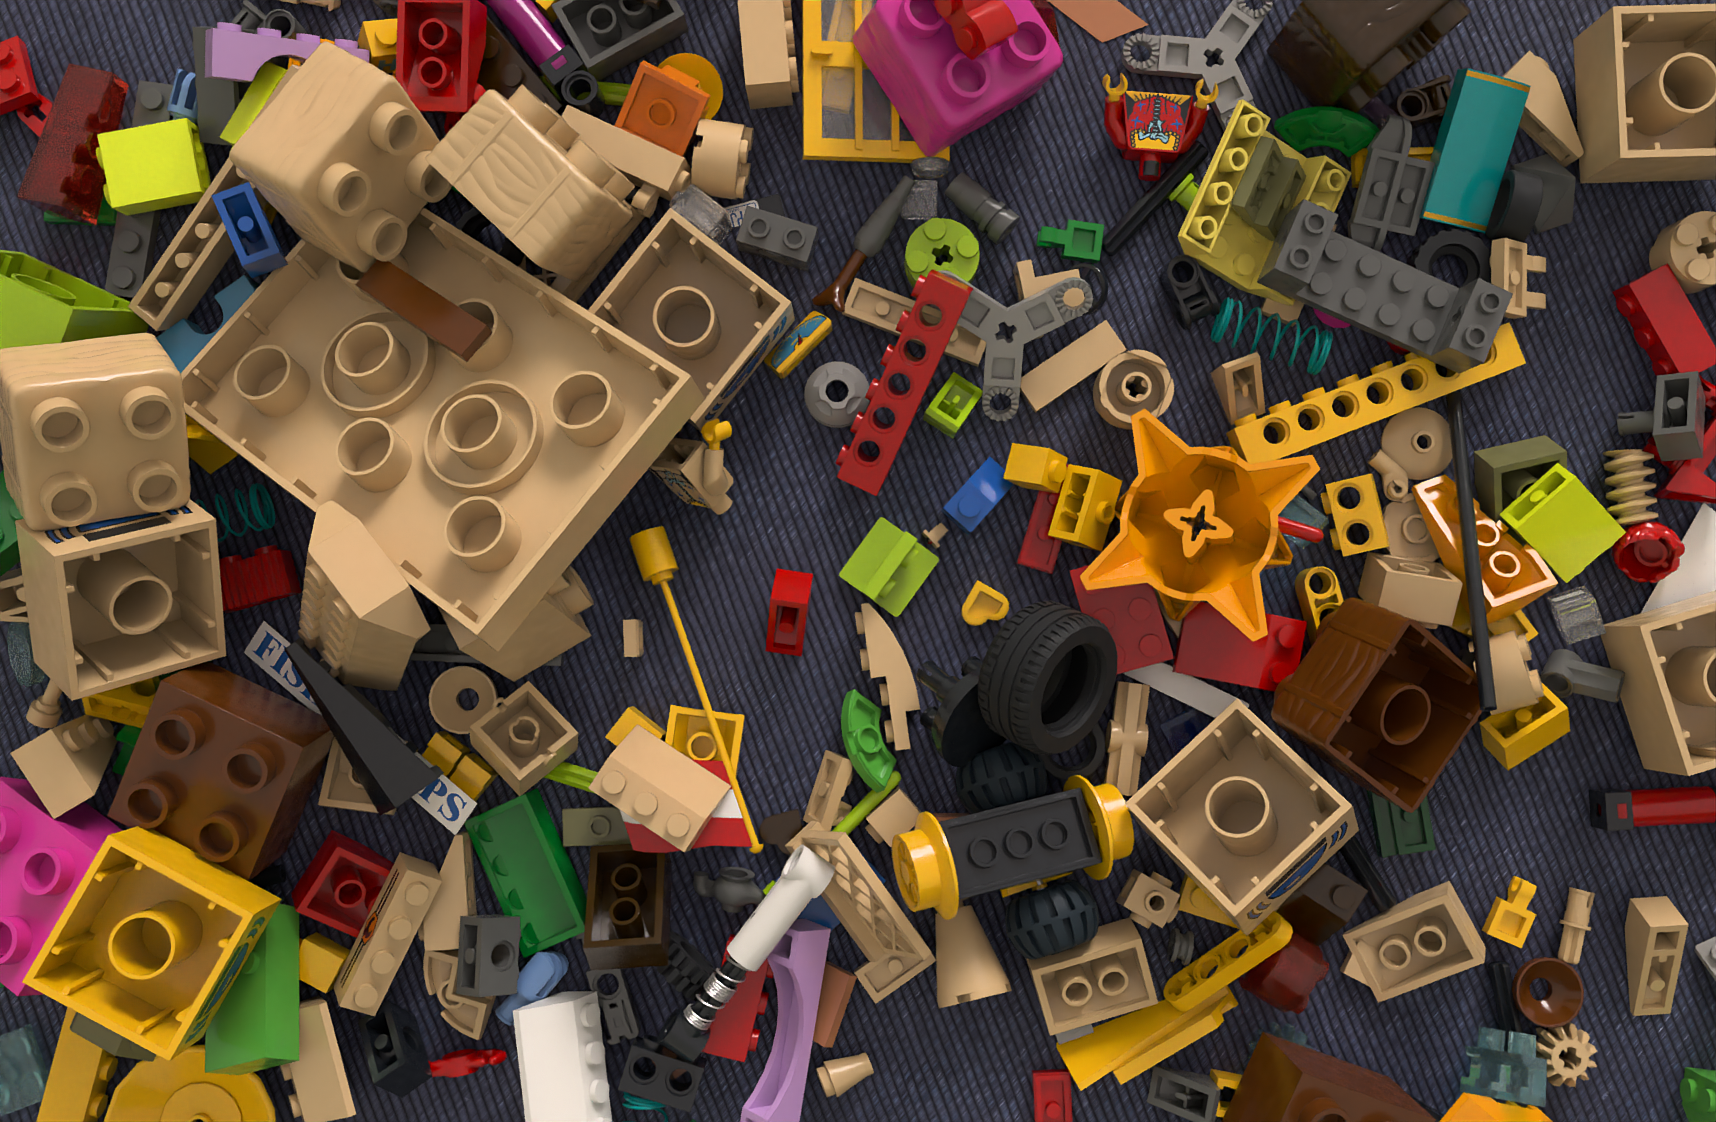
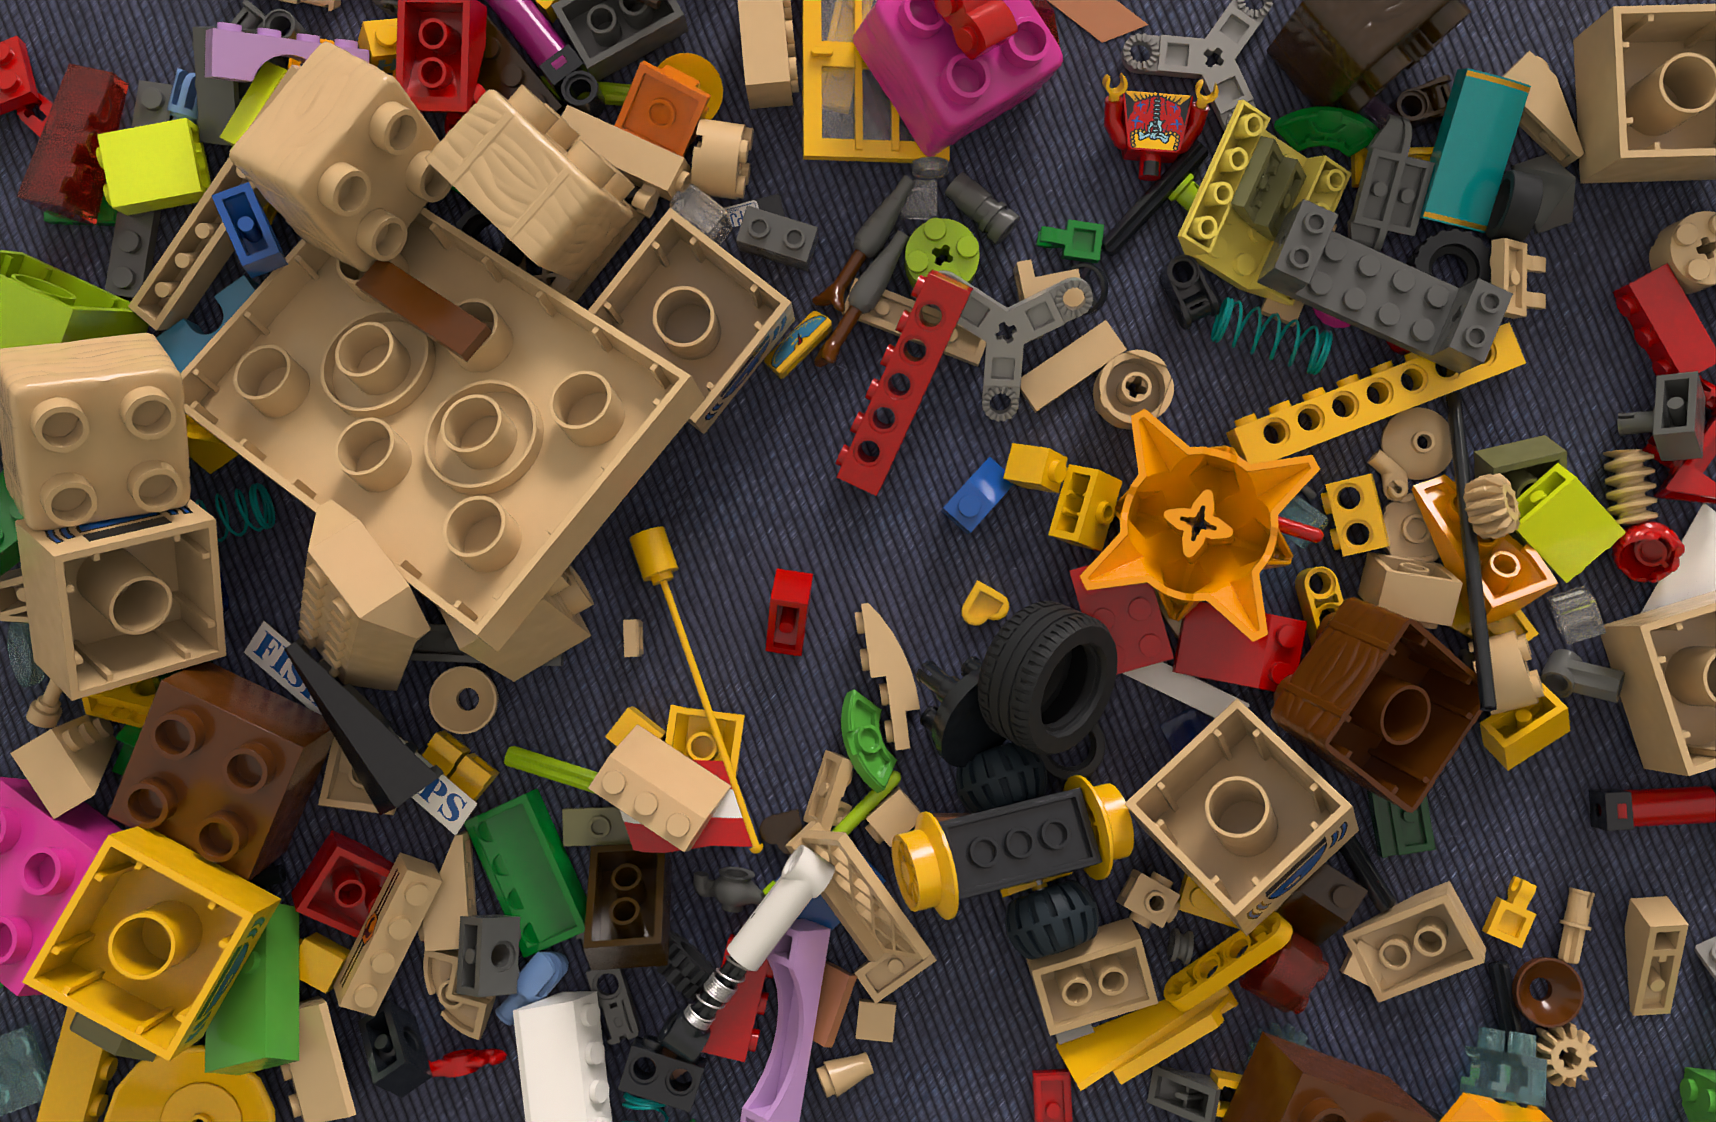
(257, 579): red brick -> none
(523, 737): tan brick -> none
(698, 470): tan torso -> none
(836, 413): light grey piece -> none
(863, 297): none -> dark grey piece
(875, 1020): none -> tan tile
(889, 566): lime bracket -> none
(935, 535): tan piece -> none
(952, 405): lime slope -> none
(965, 960): tan cone -> none
(1038, 548): red tile -> none
(1127, 736): tan piece -> none
(1240, 387): tan slope -> none
(1491, 506): none -> tan gear

